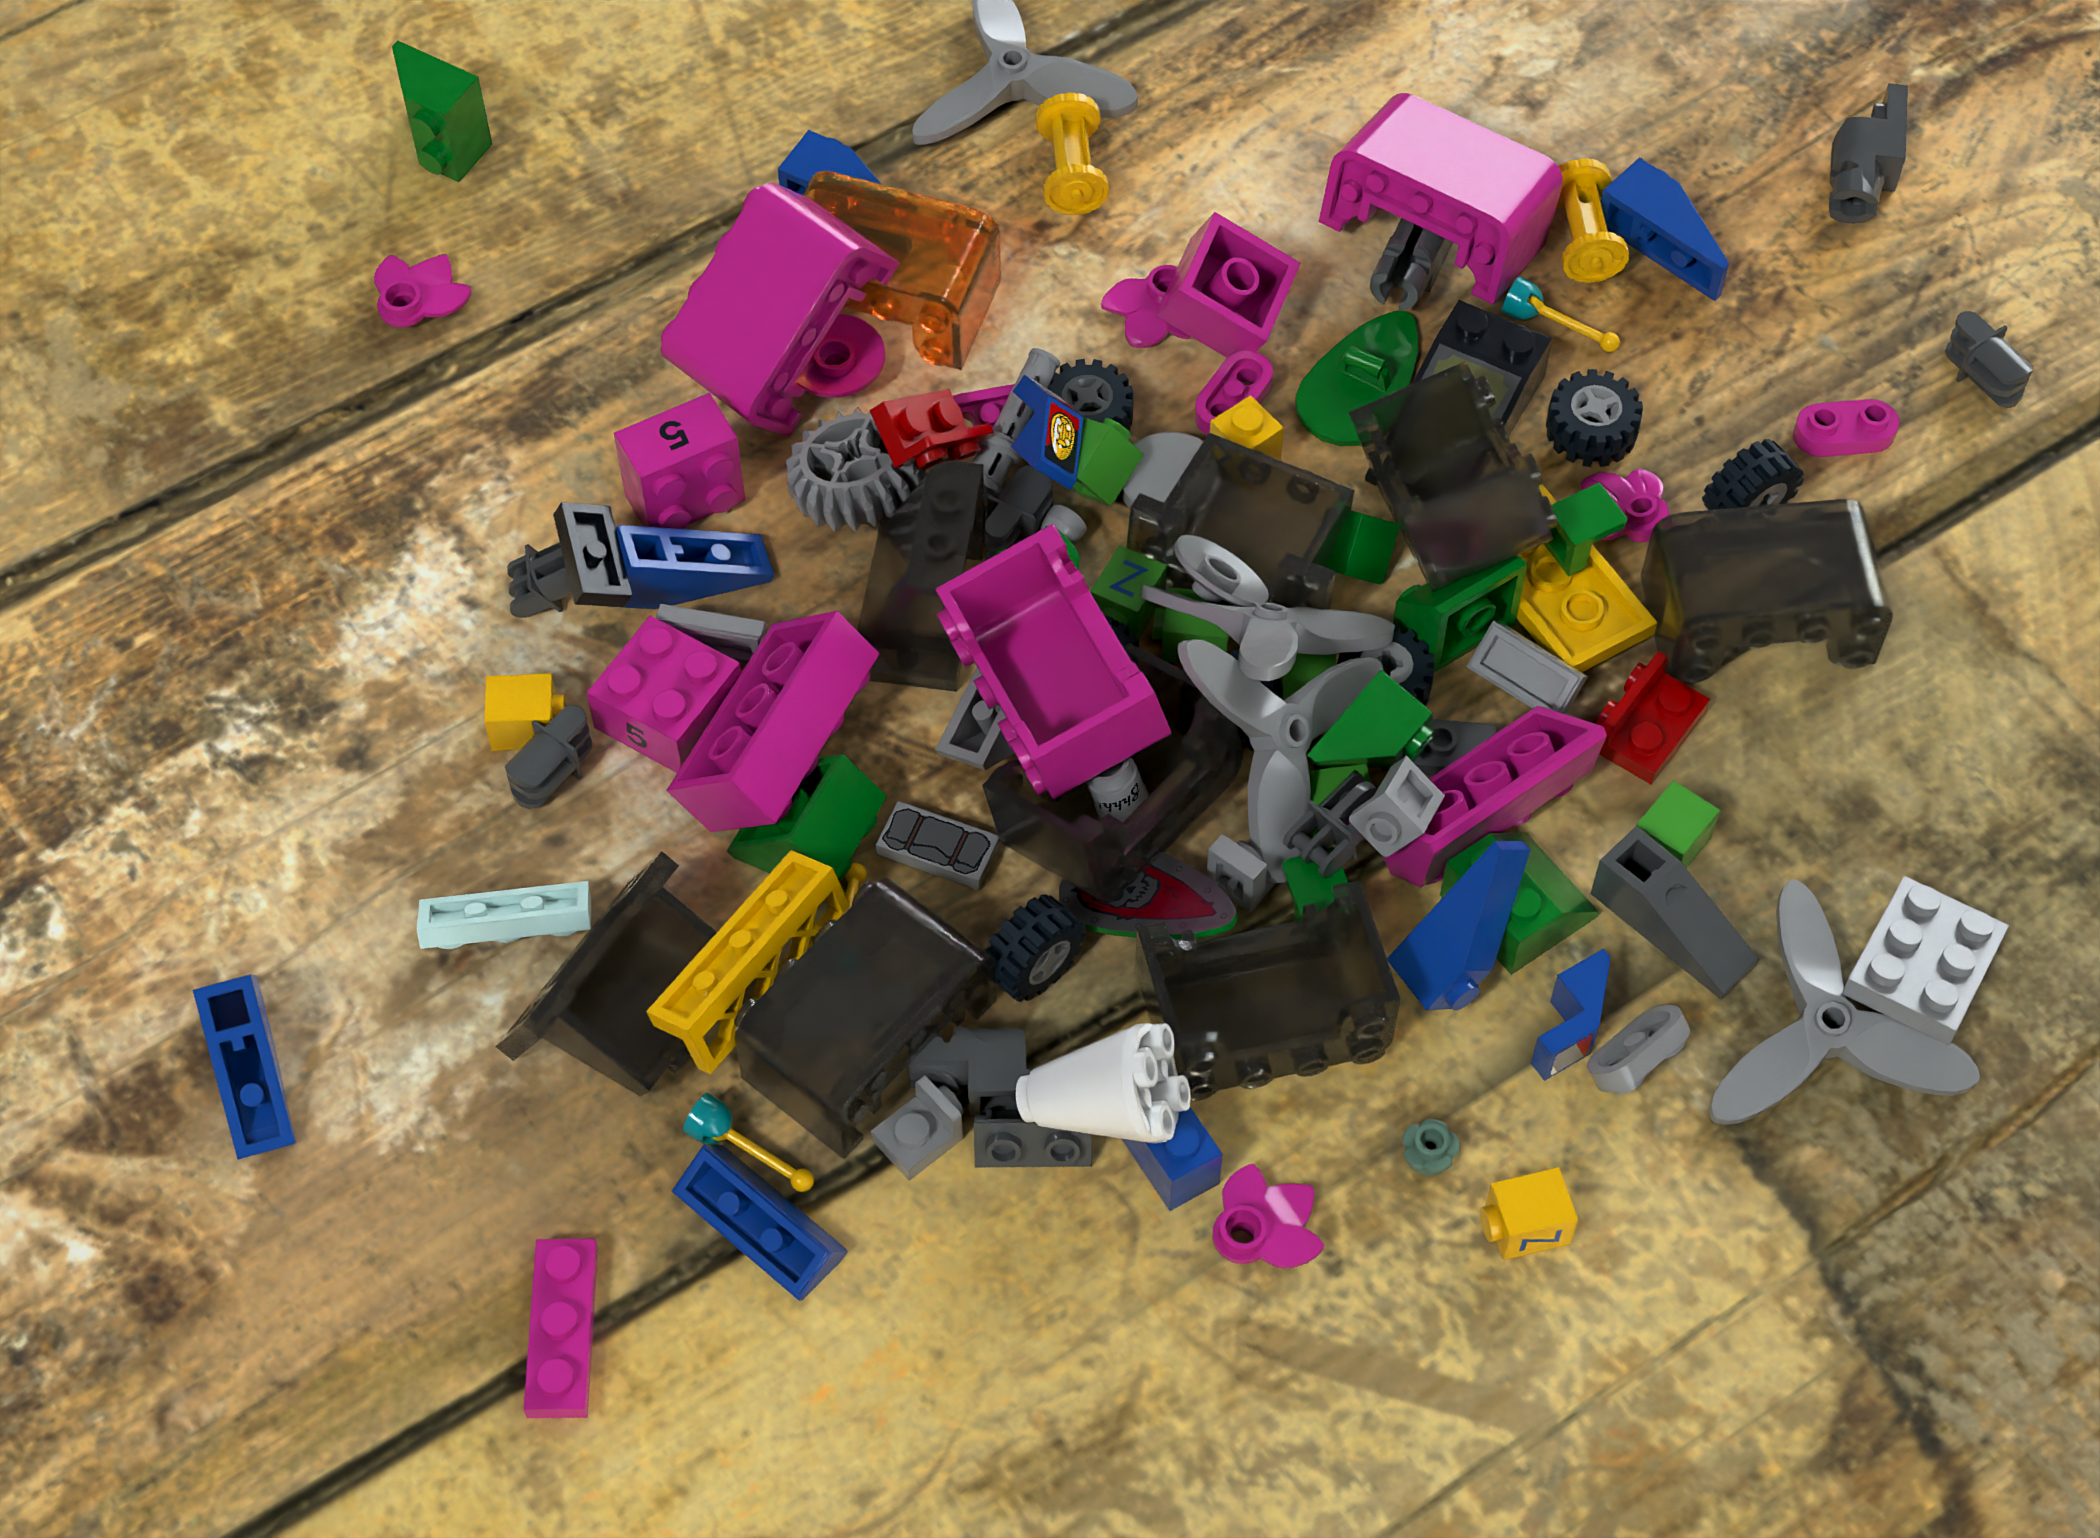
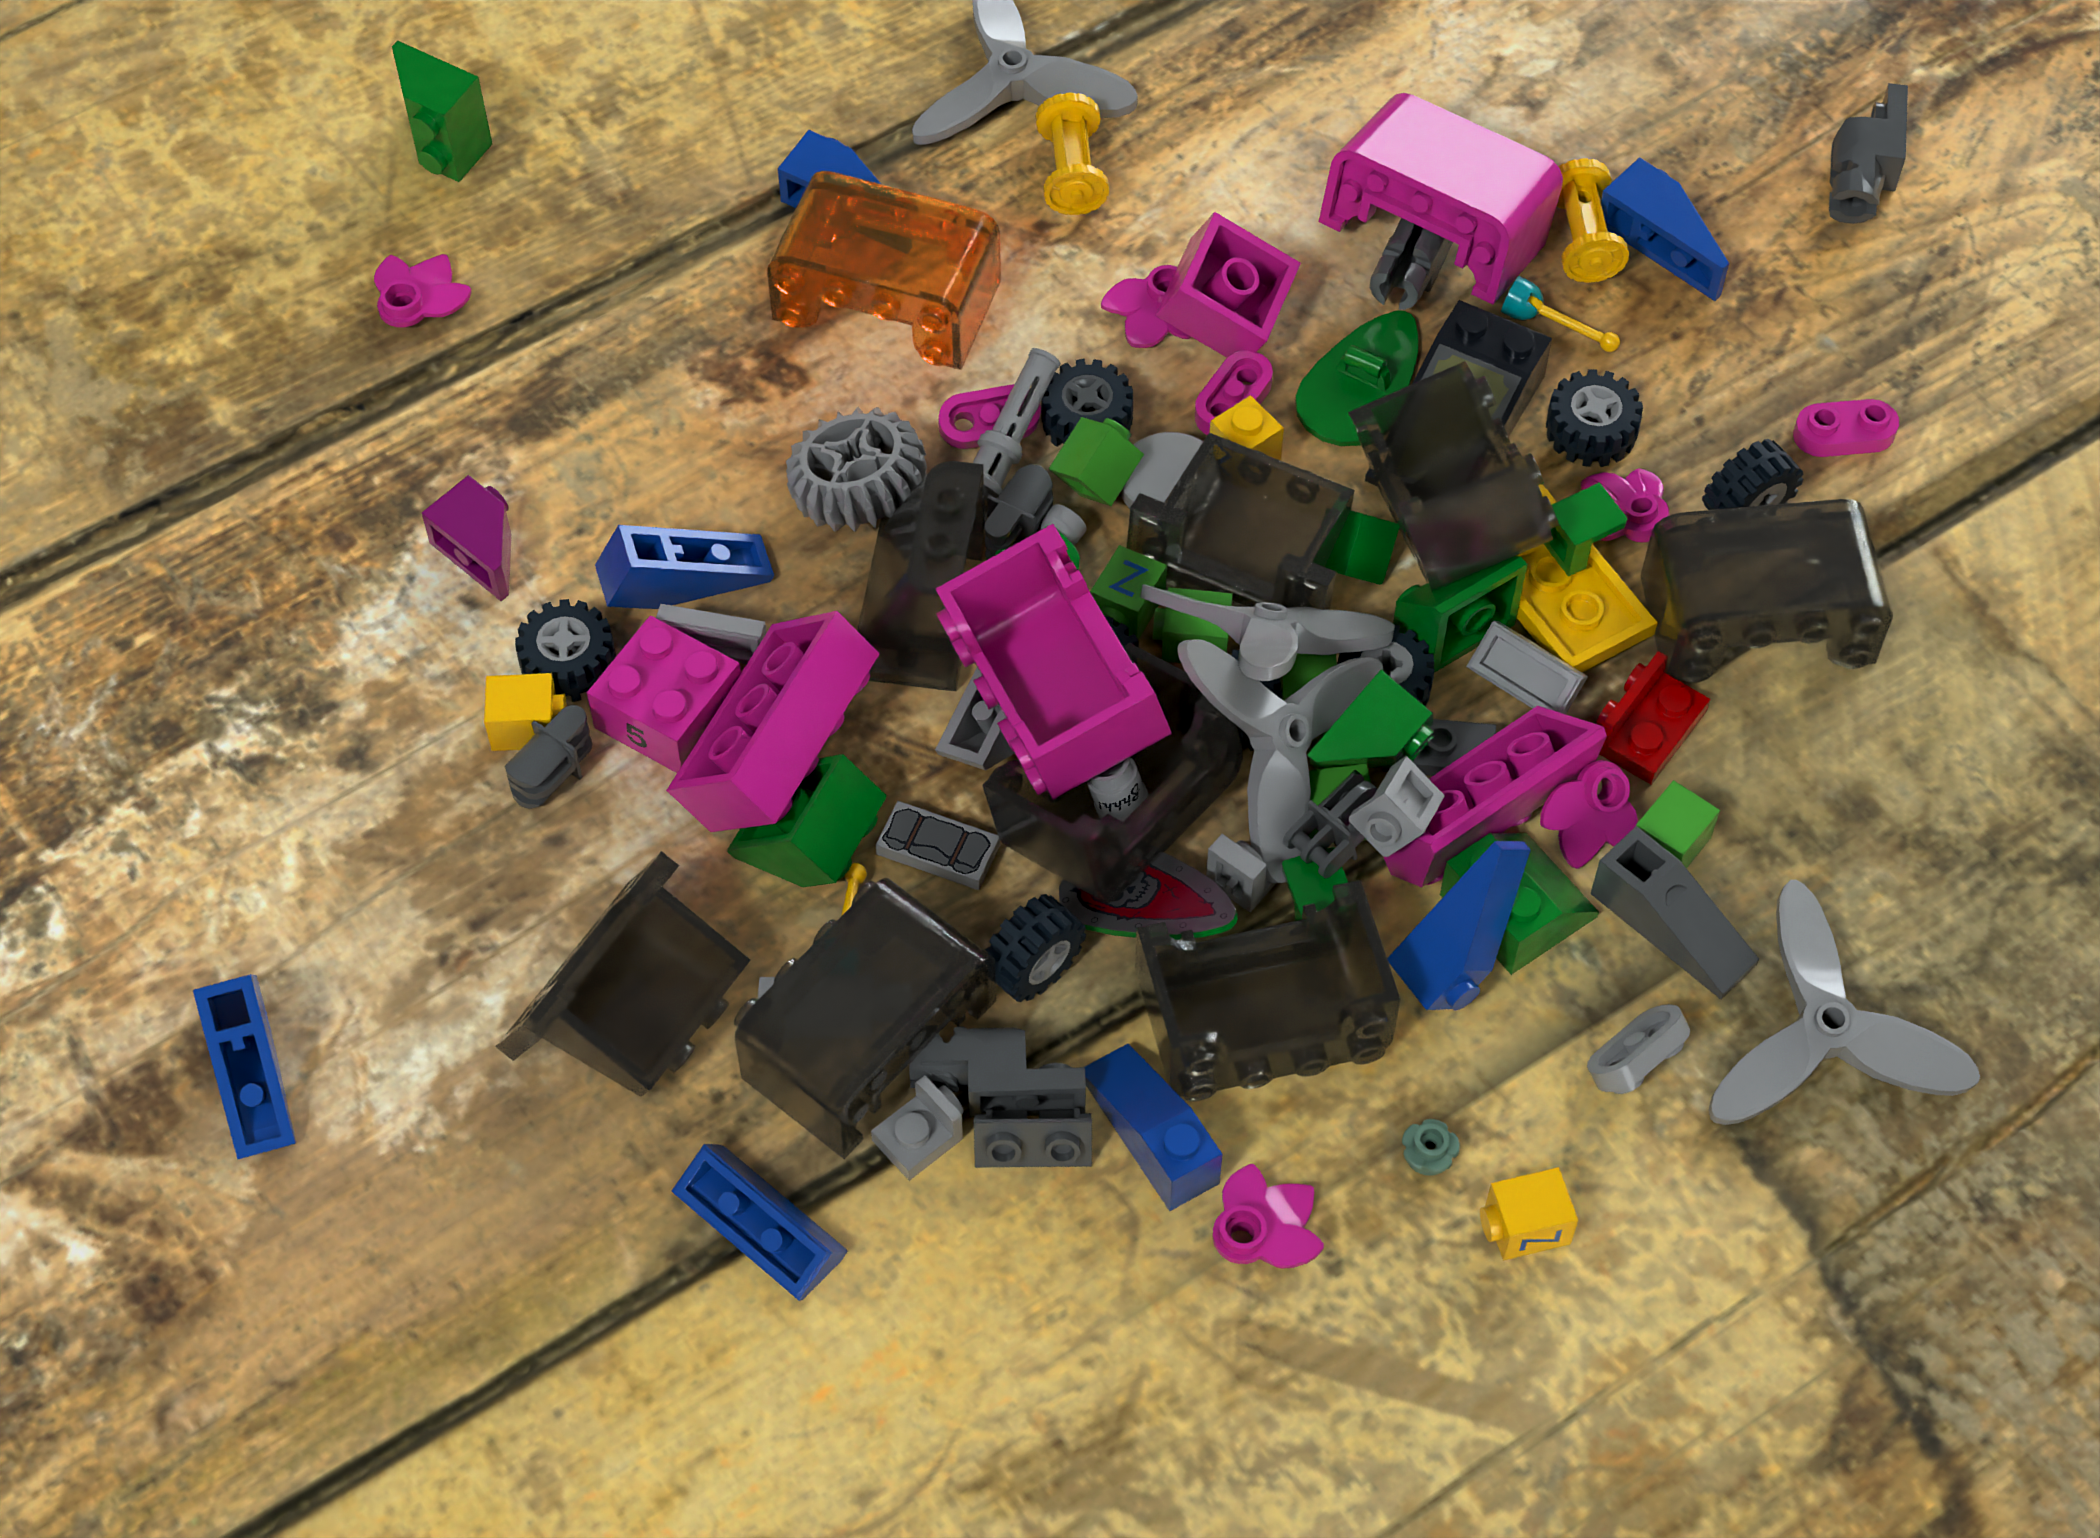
(474, 533): none -> magenta slope
(504, 915): light aqua plate -> none
(538, 581): dark grey arm -> none
(555, 631): none -> black wheel
(561, 1328): dark pink plate -> none
(592, 555): black plate -> none
(680, 465): dark pink brick -> none
(712, 1122): hinge -> none
(744, 950): yellow fence -> none
(770, 303): dark pink windscreen -> none
(855, 349): dark pink dish -> none
(927, 430): red bracket -> none
(1052, 434): blue slope -> none
(1110, 1088): white cone -> none
(1219, 573): light grey dish -> none
(1579, 1000): blue slope -> none
(1587, 818): none -> dark pink plate
(1925, 960): plate -> none
(1988, 359): dark grey arm -> none

